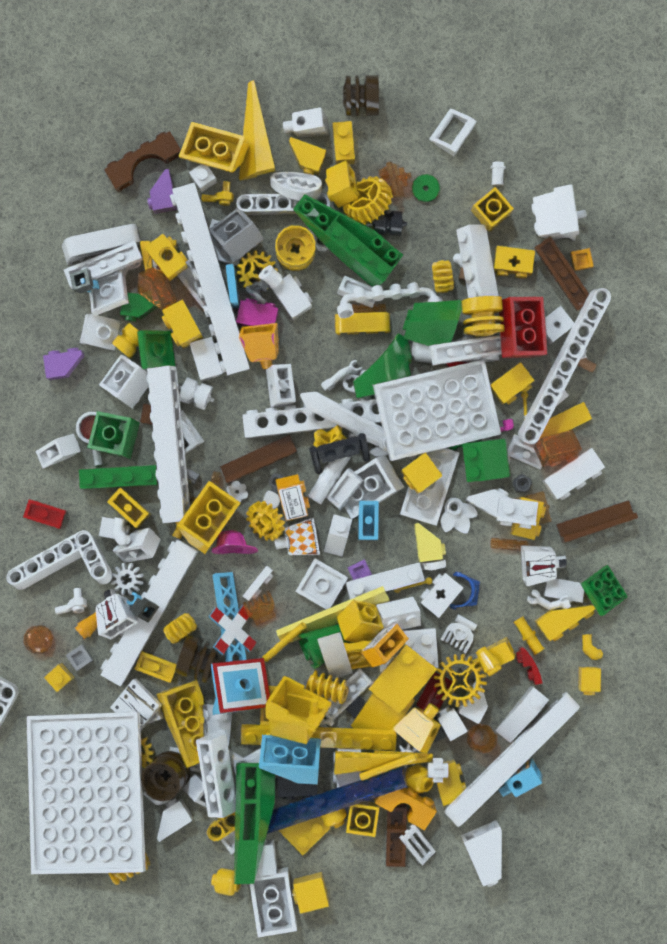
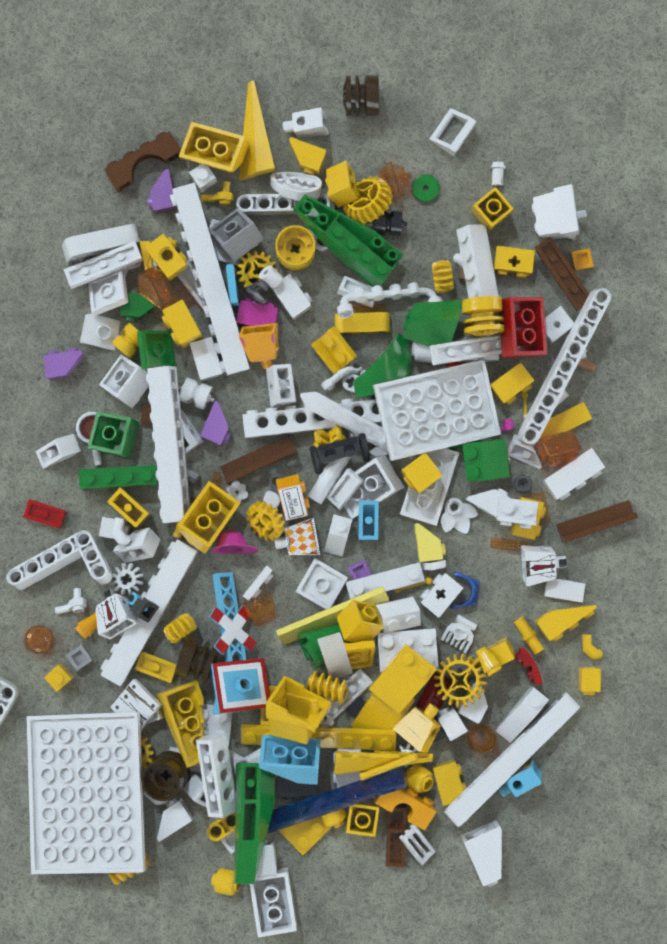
(82, 281): pearl dark grey piece -> none
(216, 426): none -> medium lavender slope
(284, 642): yellow bar -> none
(310, 892): yellow head -> none
(334, 350): none -> yellow bracket
(343, 142): yellow brick -> none
(385, 645): light orange brick -> none
(437, 770): white gear -> none
(563, 602): white arm -> none
(604, 590): green tile -> none

